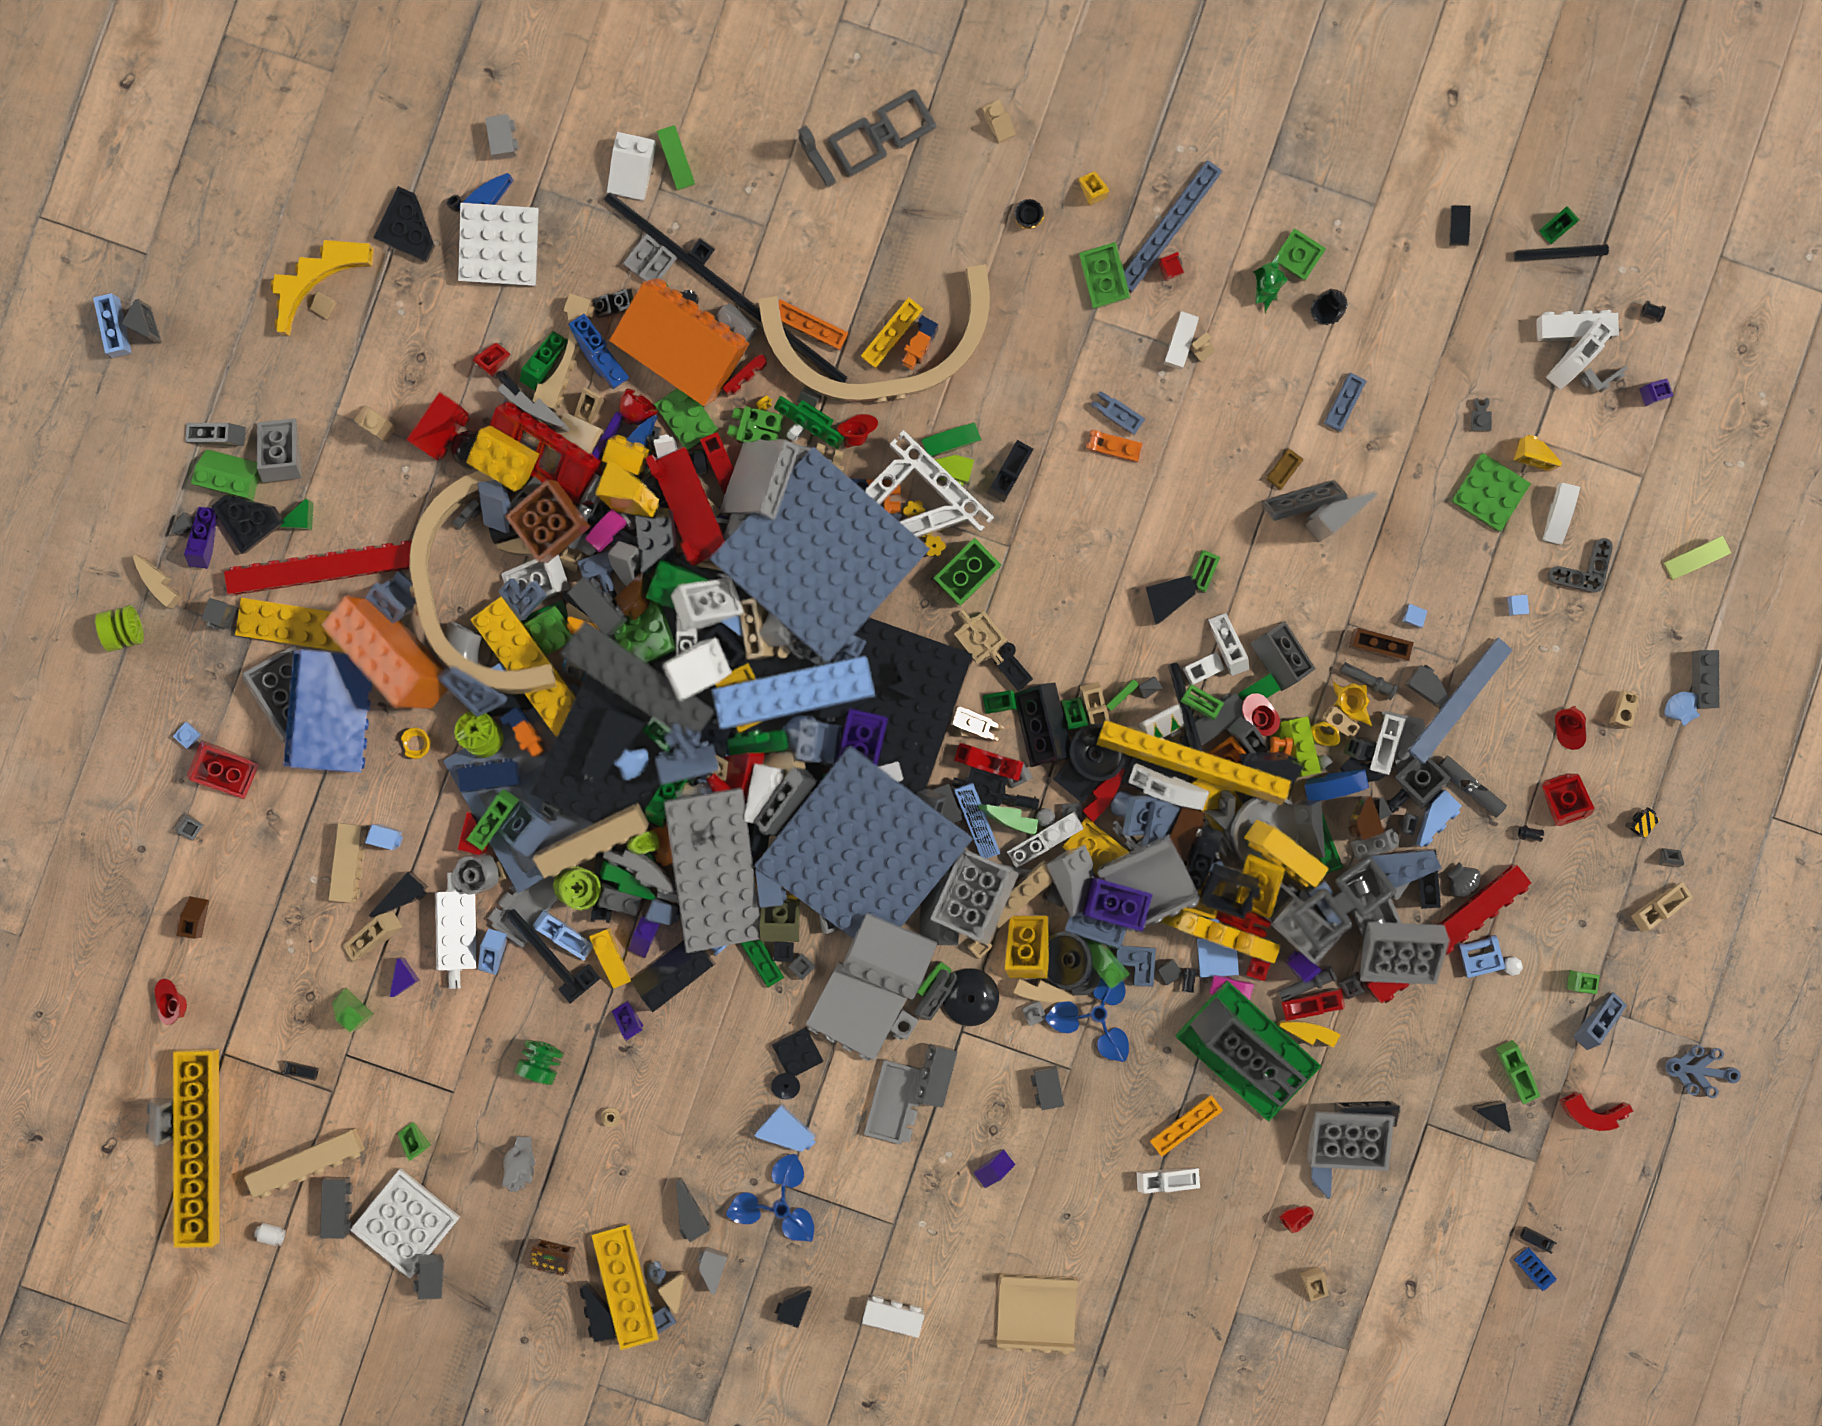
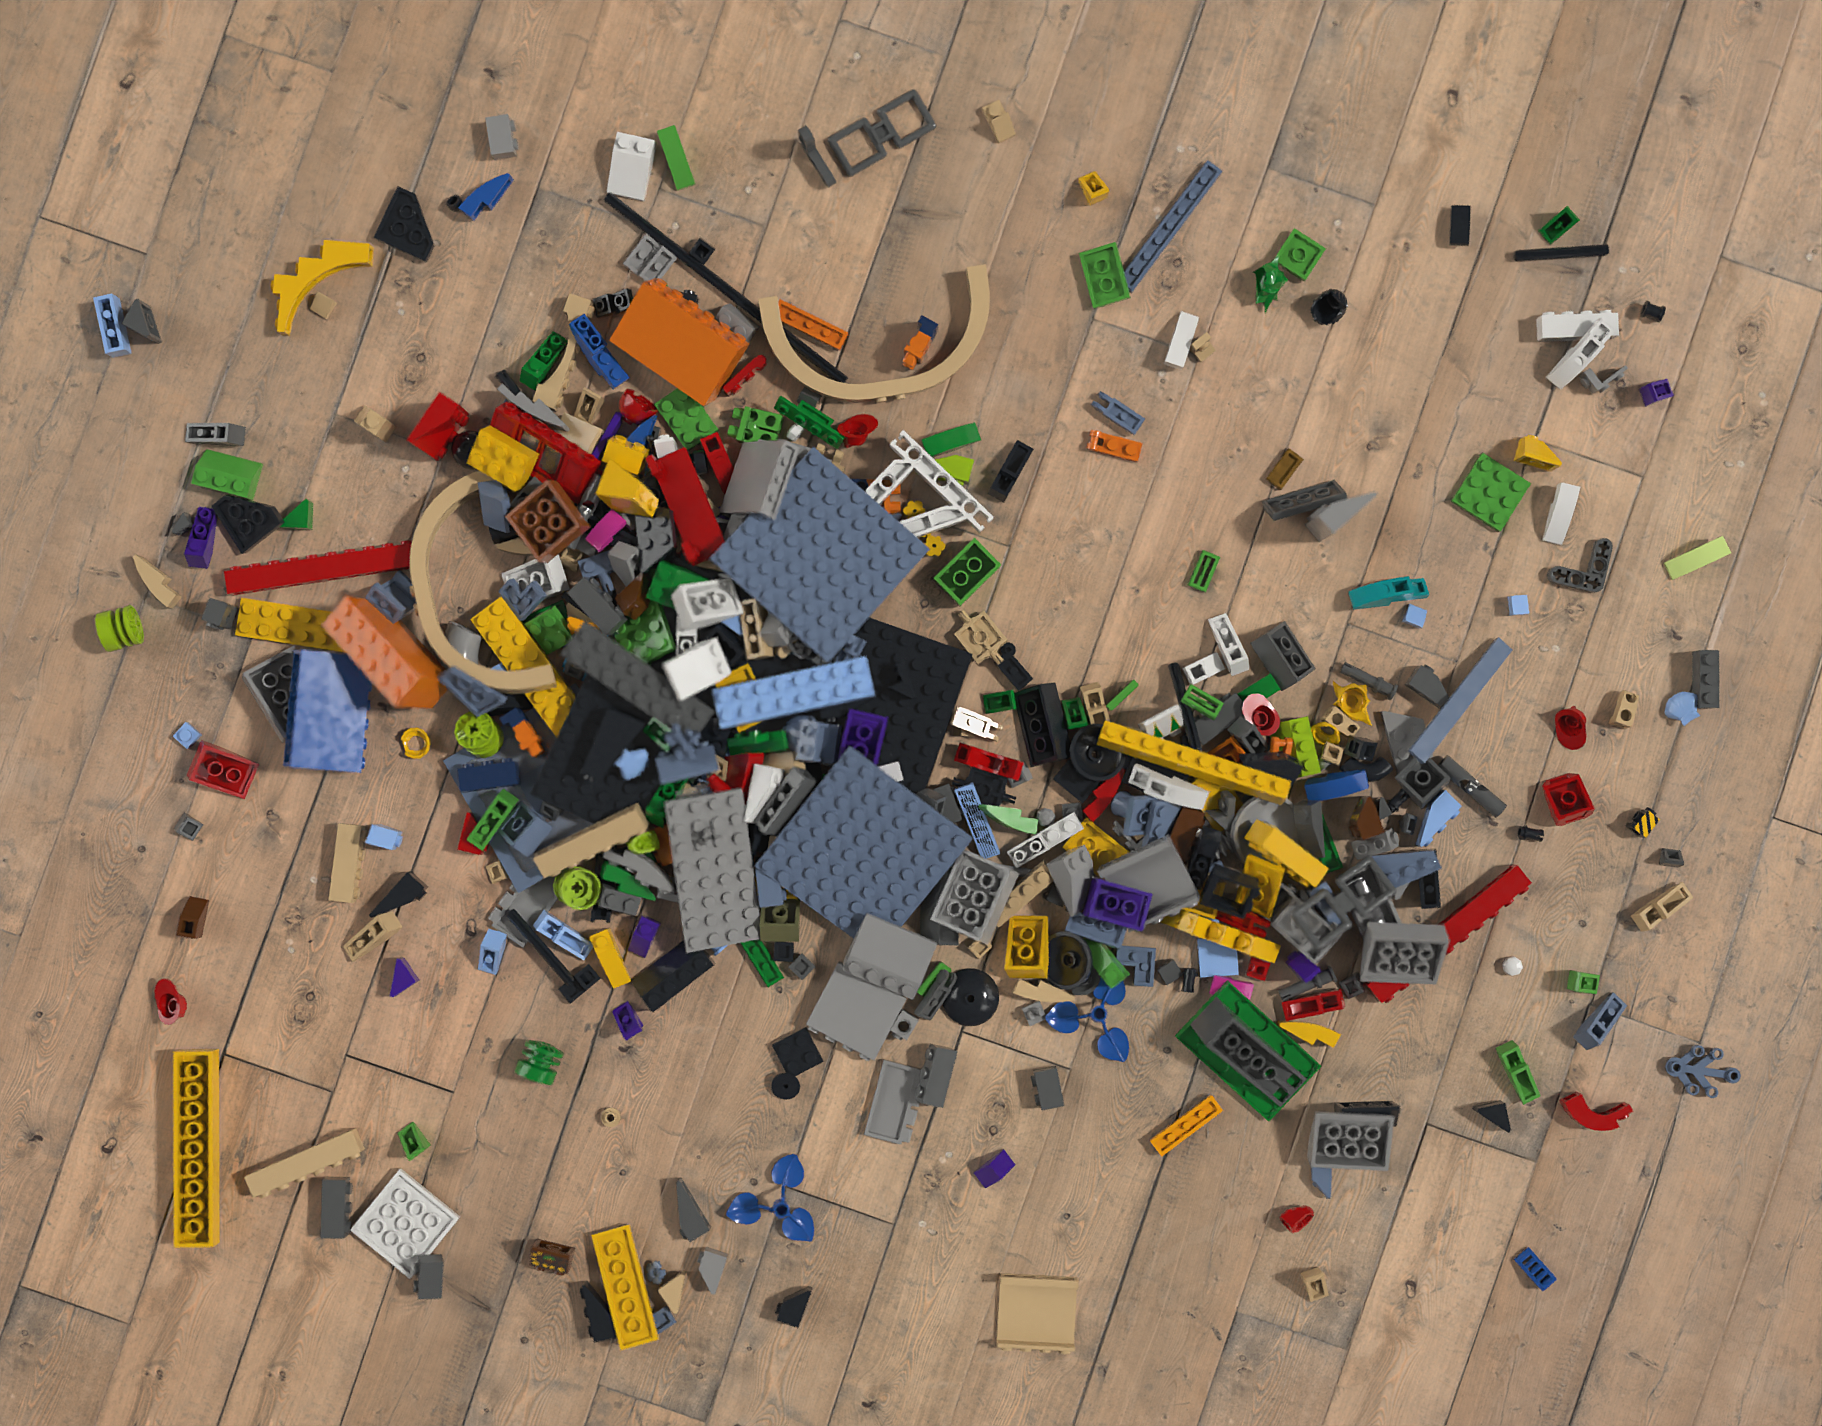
(160, 1120): light grey slope -> none
(270, 1234): white brick -> none
(278, 450): light grey slope -> none
(302, 1071): black bar -> none
(350, 1011): bright green slope -> none
(455, 932): white plate -> none
(471, 511): dark grey plate -> none
(475, 874): light grey brick -> none
(492, 359): red slope -> none
(498, 244): white plate -> none
(519, 1169): light grey piece -> none
(663, 912): sand blue slope -> none
(764, 403): yellow plate -> none
(786, 1130): light blue slope -> none
(827, 926): light grey slope -> none
(892, 333): yellow plate -> none
(893, 1316): white brick -> none
(1027, 802): black pin -> none
(1029, 214): black hair -> none
(1149, 687): dark grey slope -> none
(1168, 1180): white slope -> none
(1170, 266): red panel -> none
(1170, 596): black slope -> none
(1332, 753): none -> tan slope
(1345, 402): sand blue tile -> none
(1381, 644): reddish brown brick -> none
(1387, 744): white slope -> none
(1388, 591): none -> teal slope
(1463, 880): dark grey animal -> none
(1480, 419): dark grey plate -> none
(1484, 962): light blue plate -> none
(1536, 1239): black bar -> none

